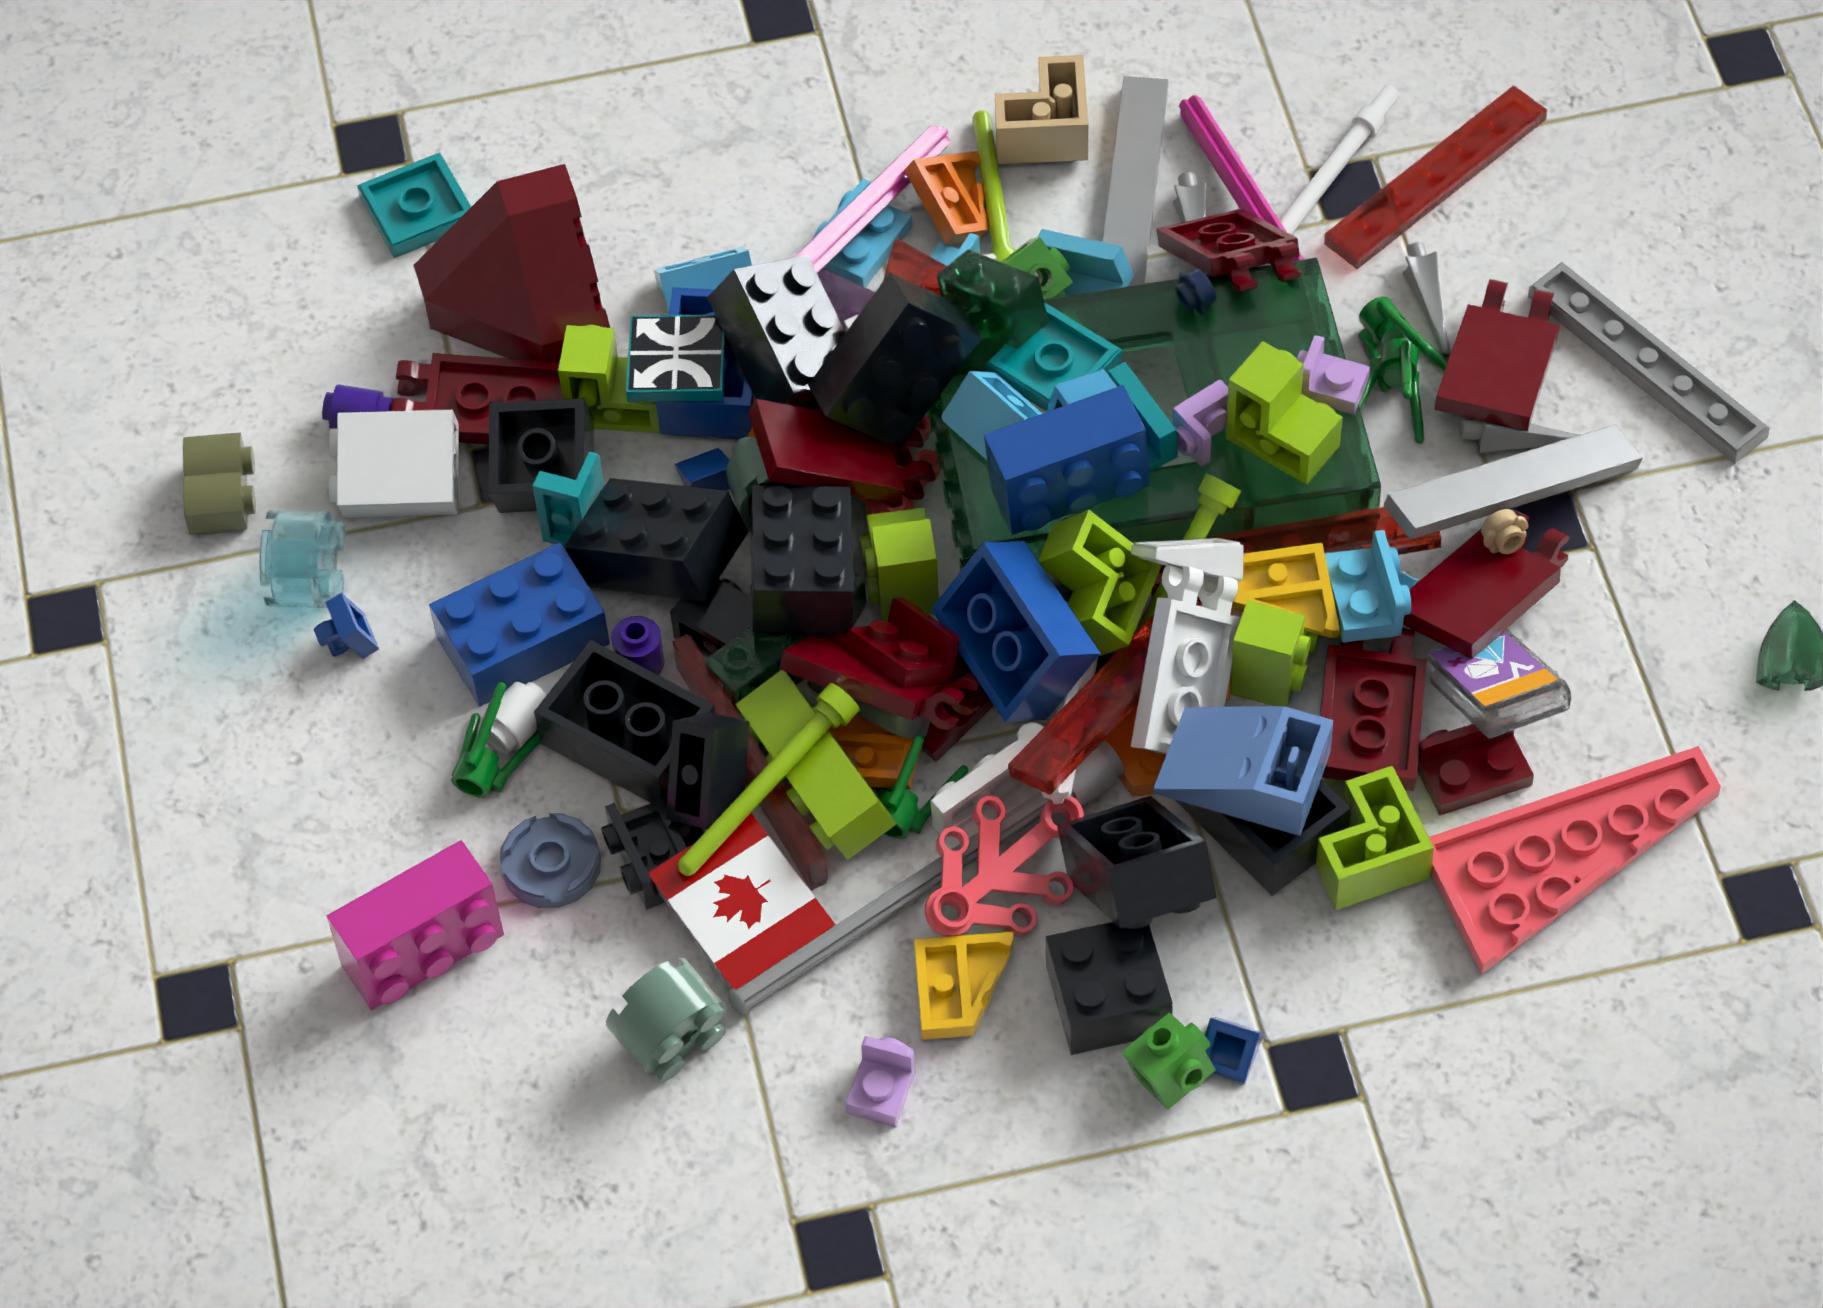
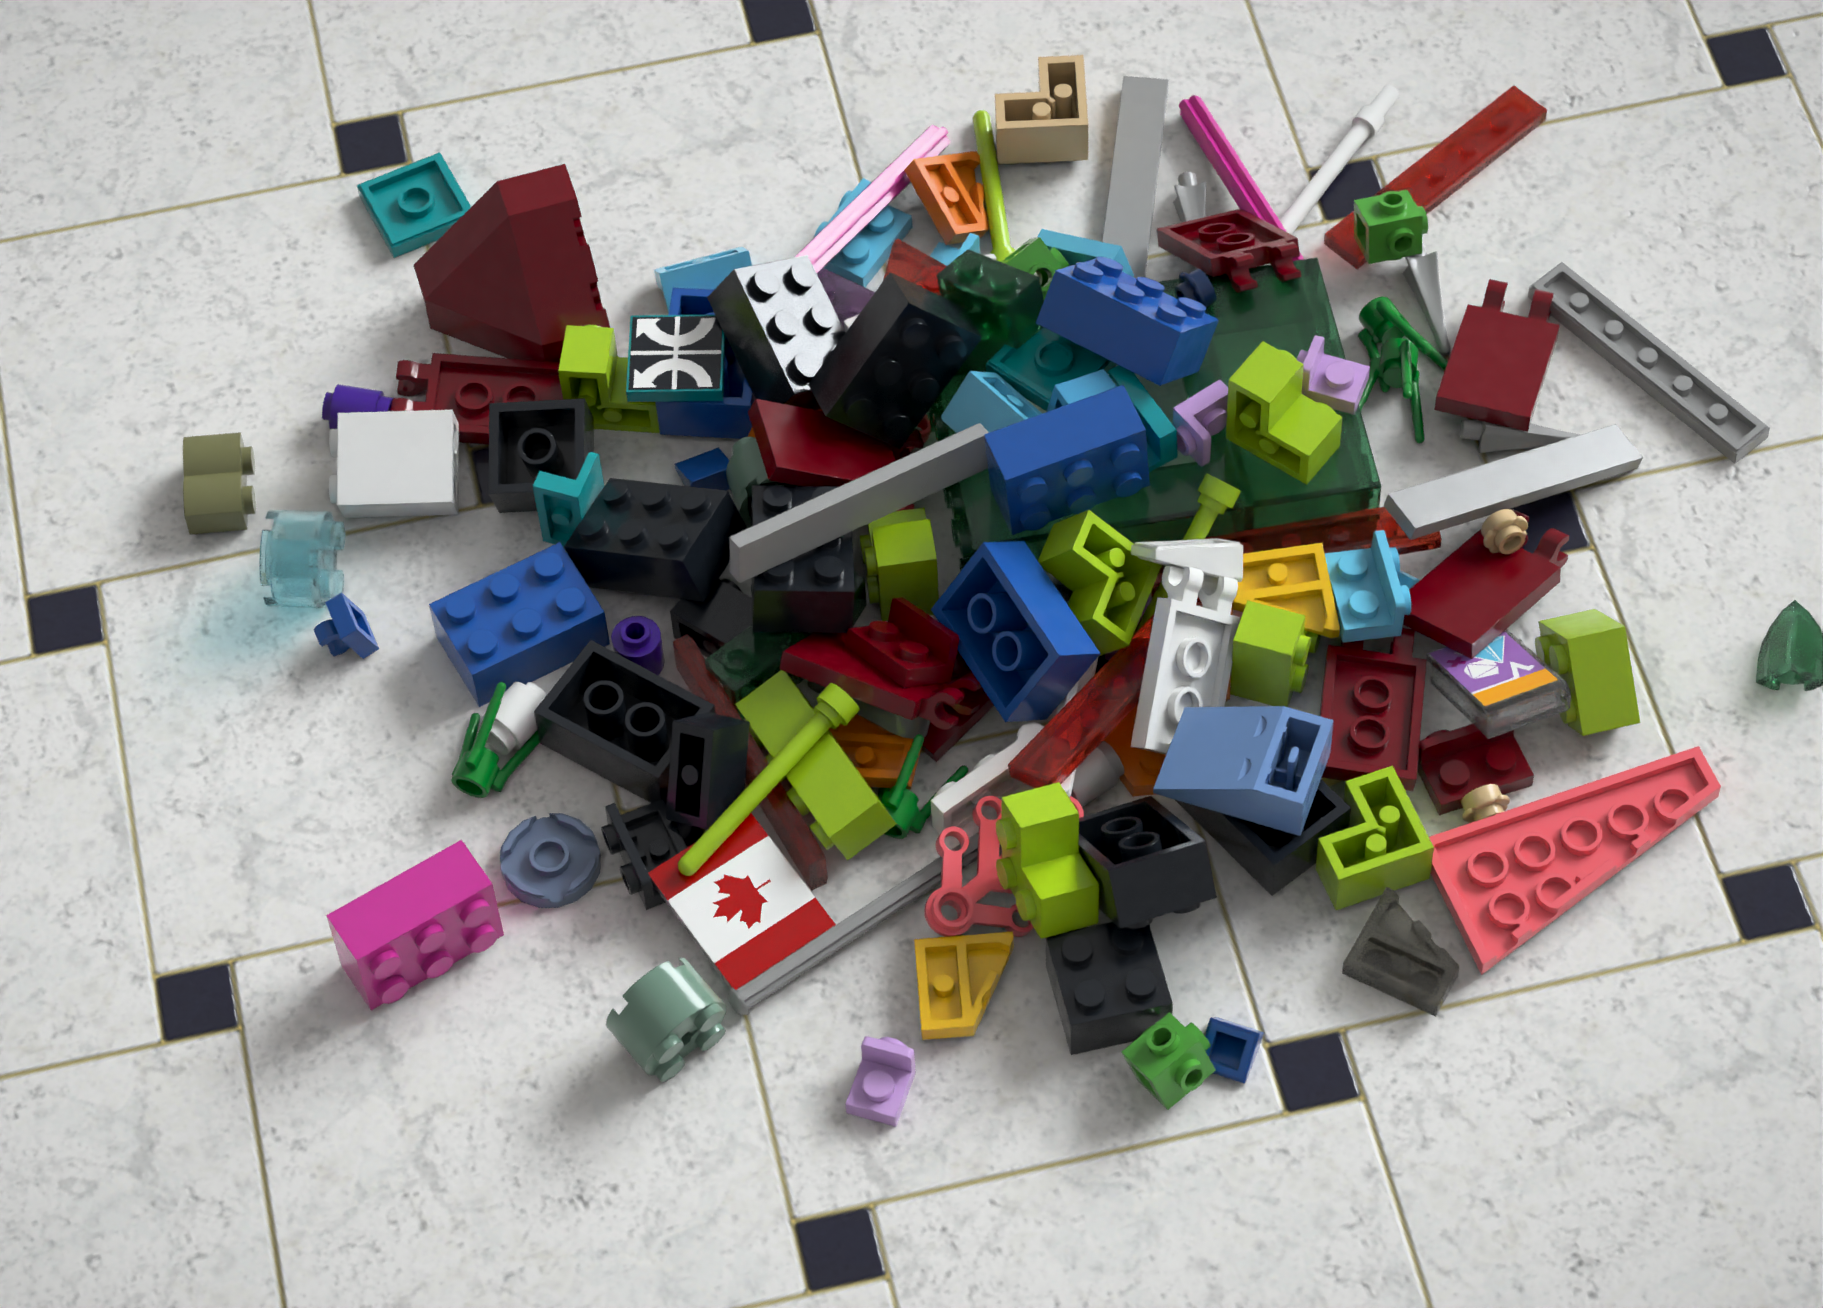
(857, 503): none -> light grey tile
(1044, 861): none -> lime brick
(1128, 320): none -> blue brick
(1389, 226): none -> bright green brick
(1401, 958): none -> clear smoke wing
(1483, 803): none -> tan plate
(1596, 664): none -> lime brick

